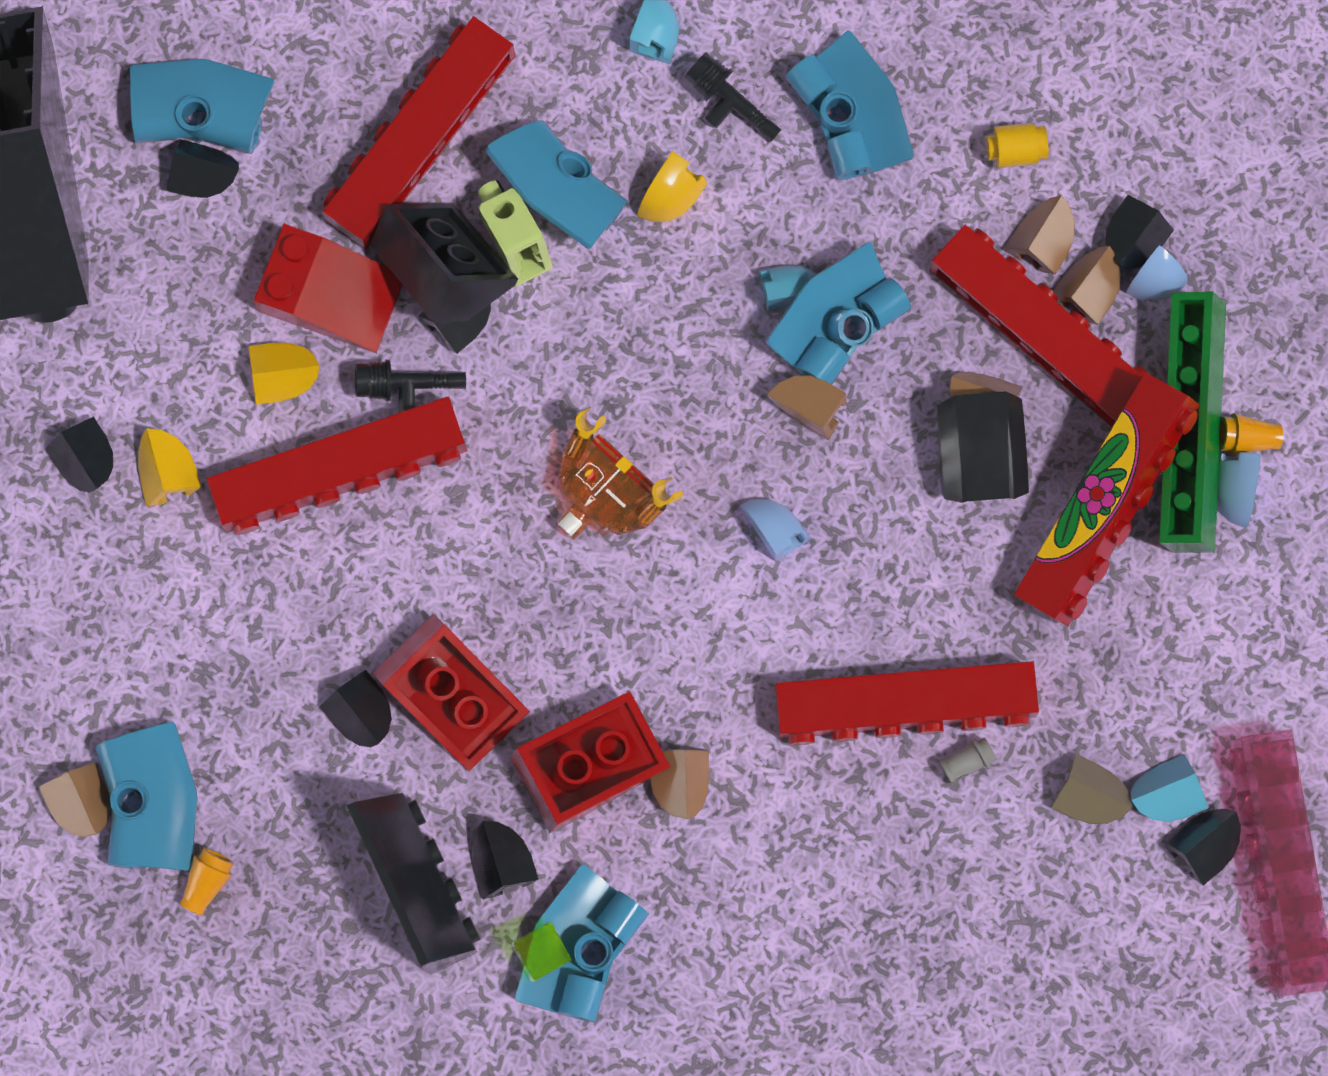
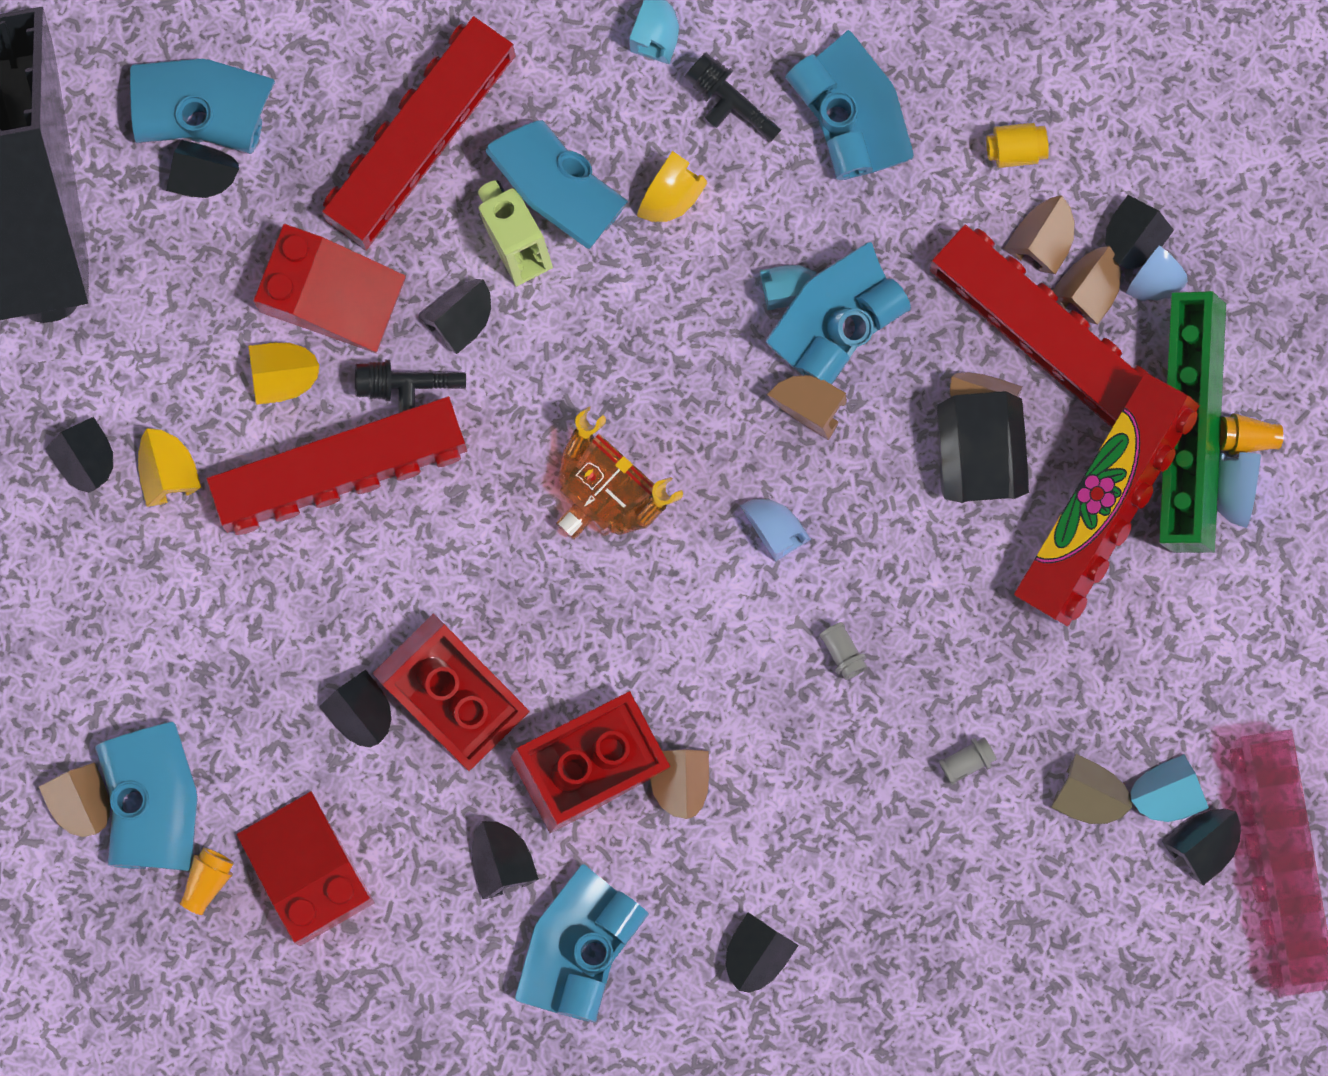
(304, 869): none -> red slope
(413, 880): black slope -> none
(441, 260): black slope -> none
(541, 951): clear neon green tile -> none
(756, 954): none -> black brick
(843, 651): none -> light grey pin
(907, 701): red brick -> none

